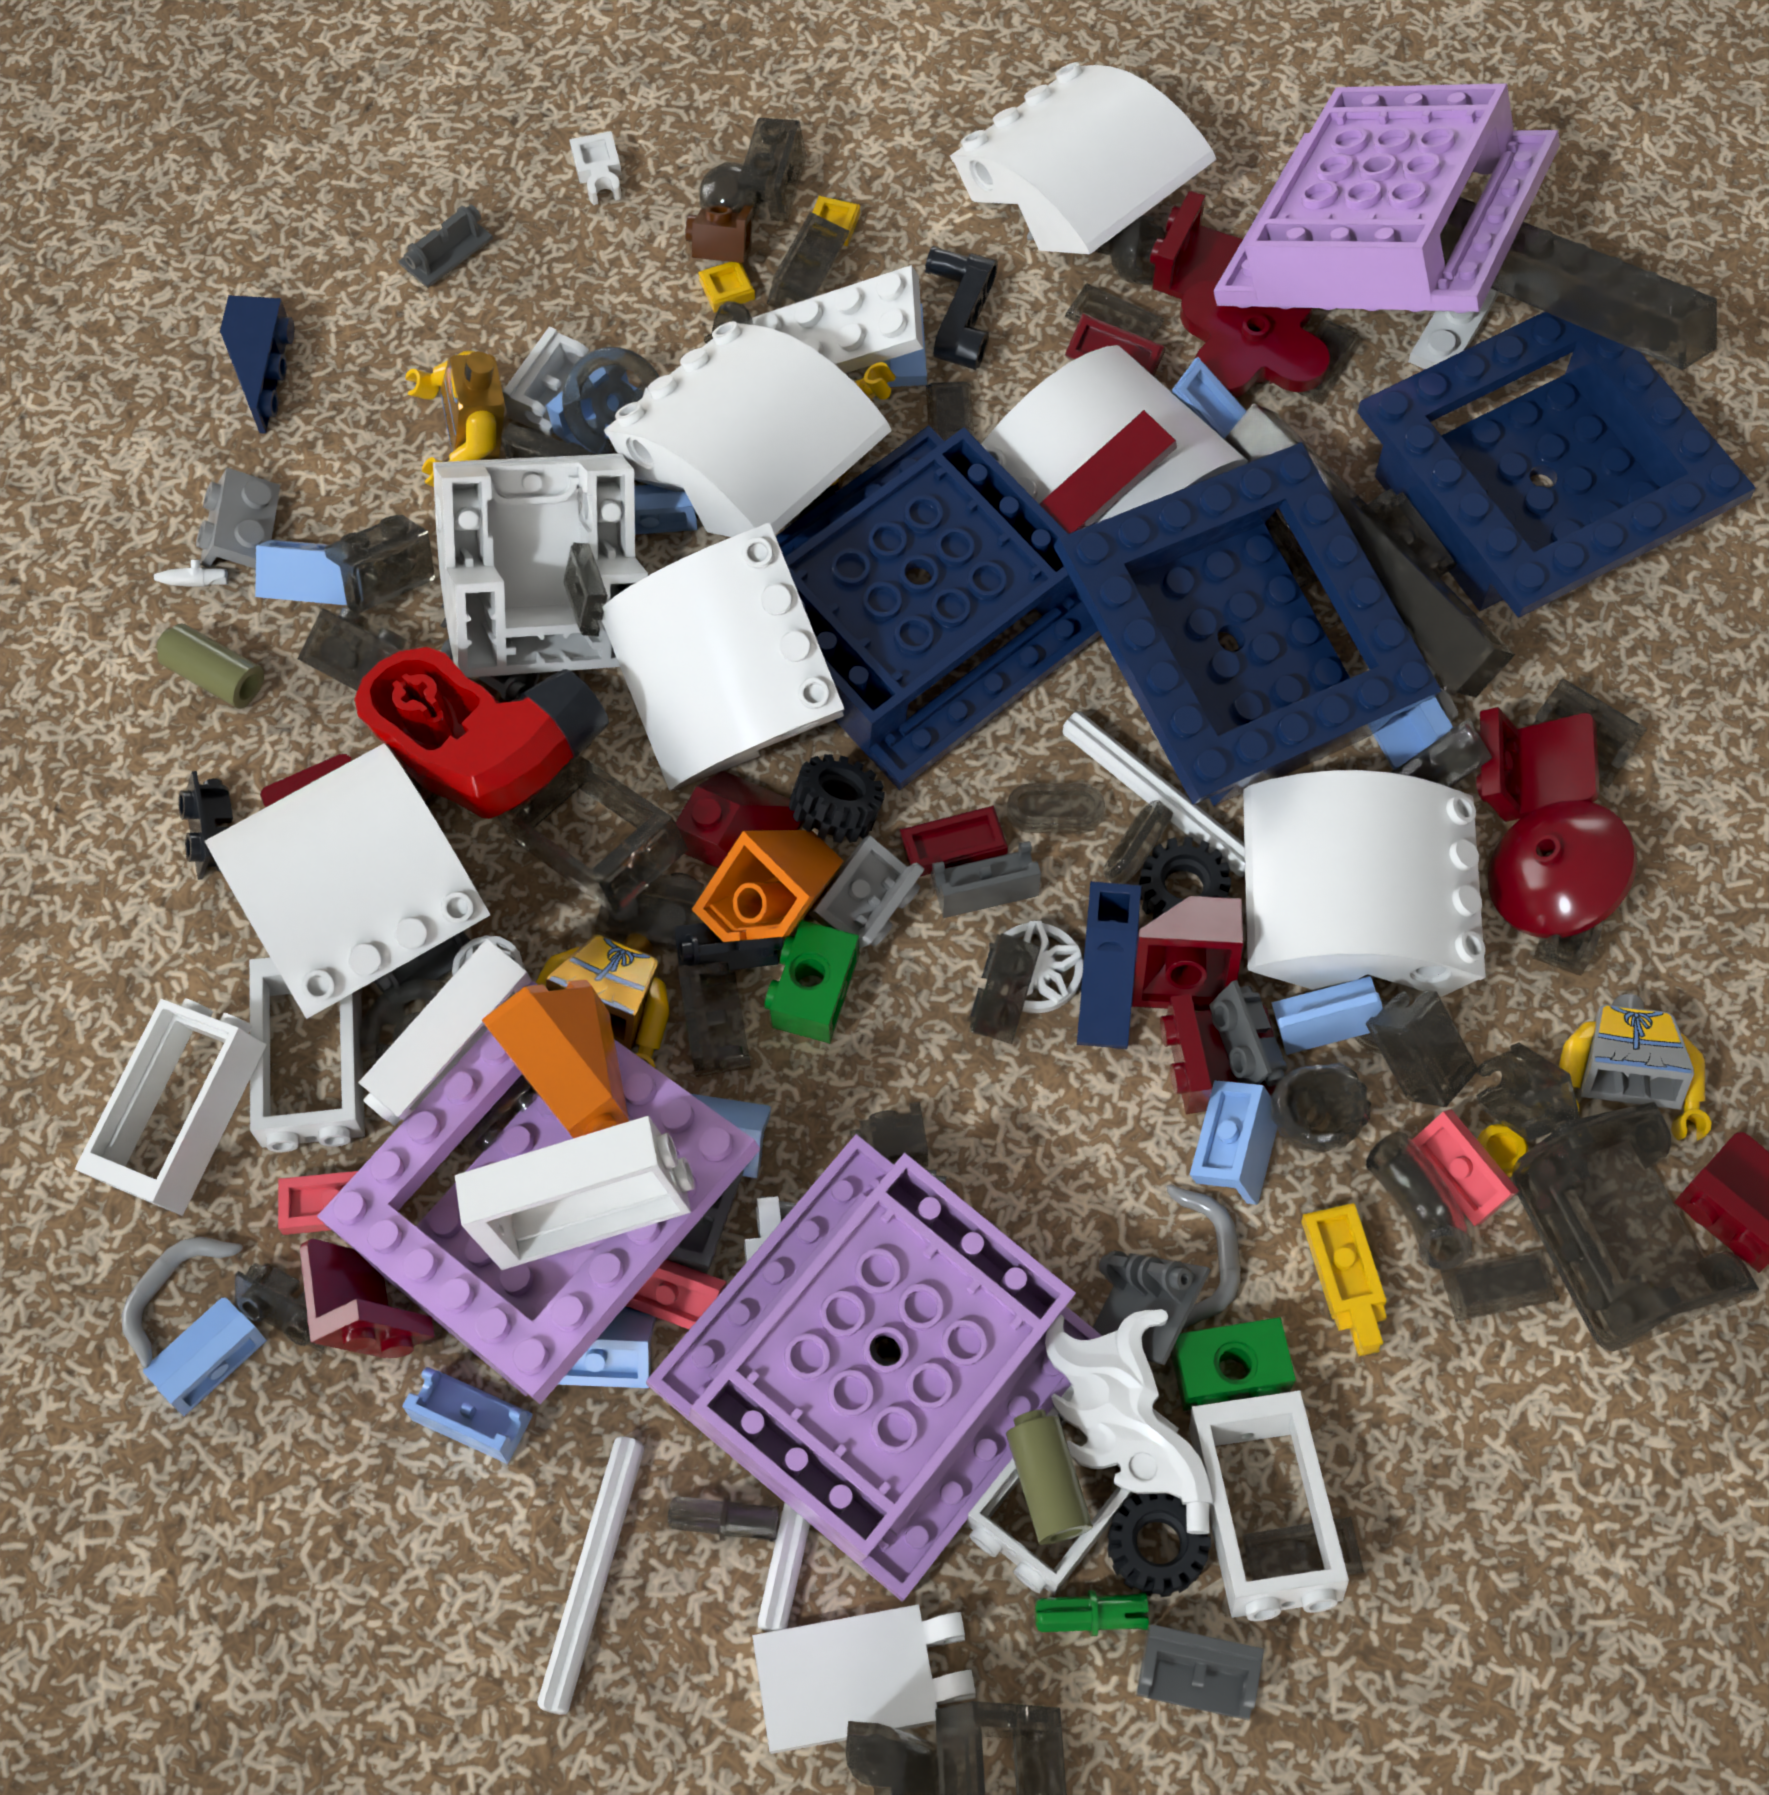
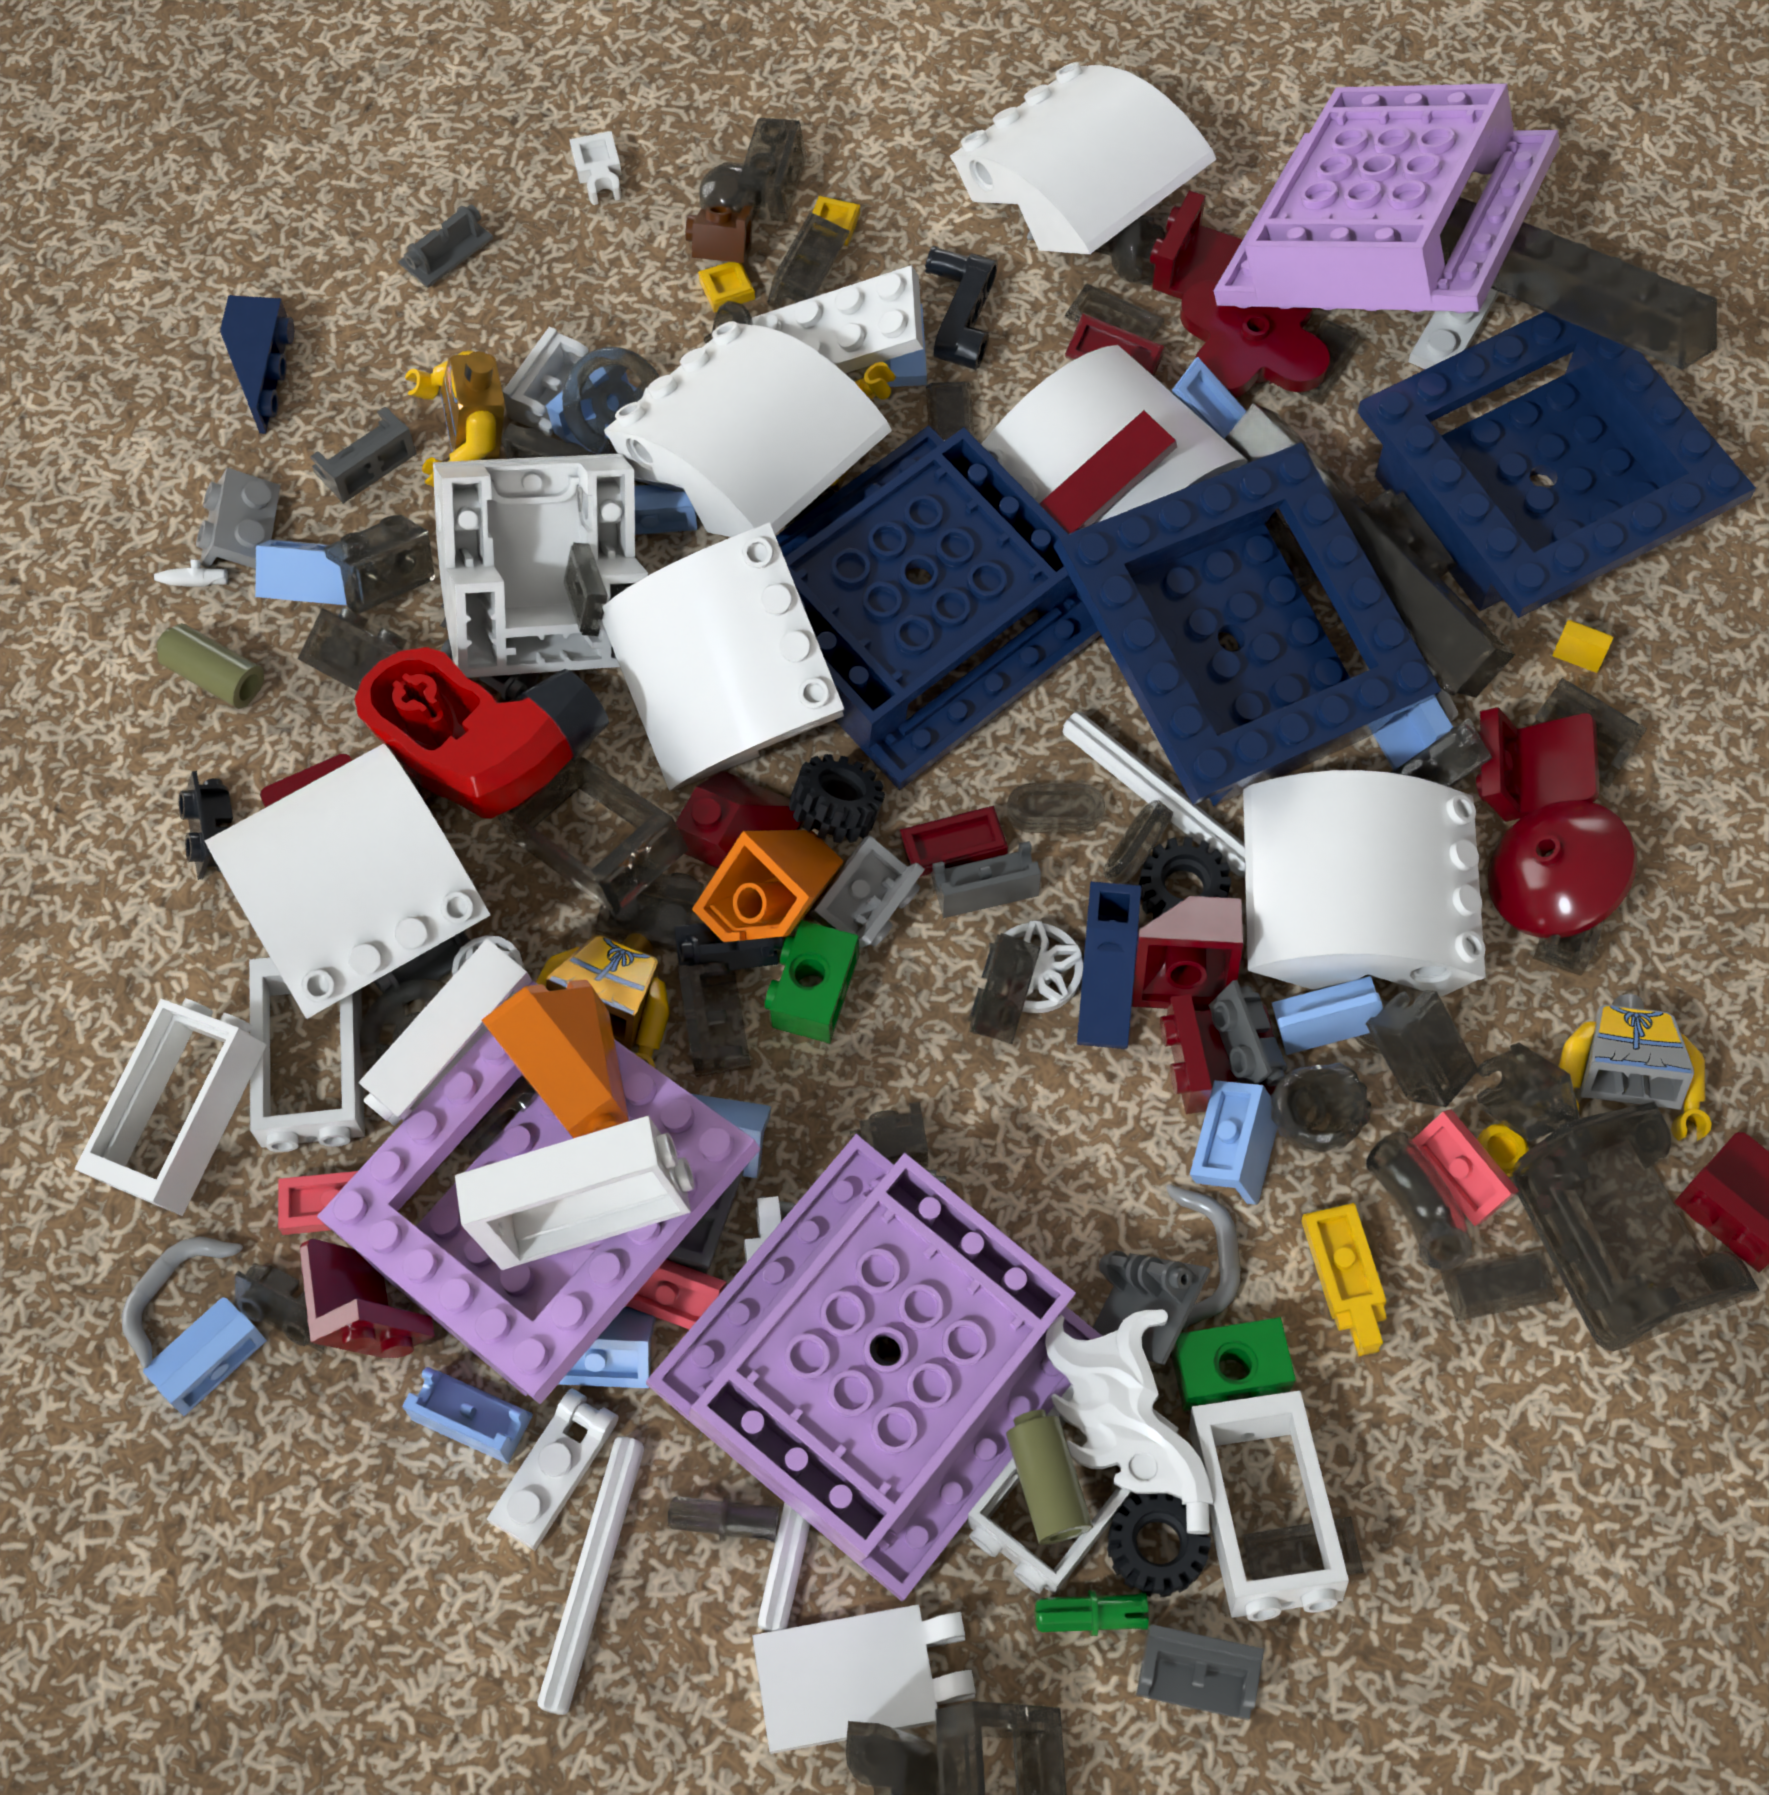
(366, 458): none -> dark grey hinge
(552, 1470): none -> white plate
(1582, 646): none -> yellow tile

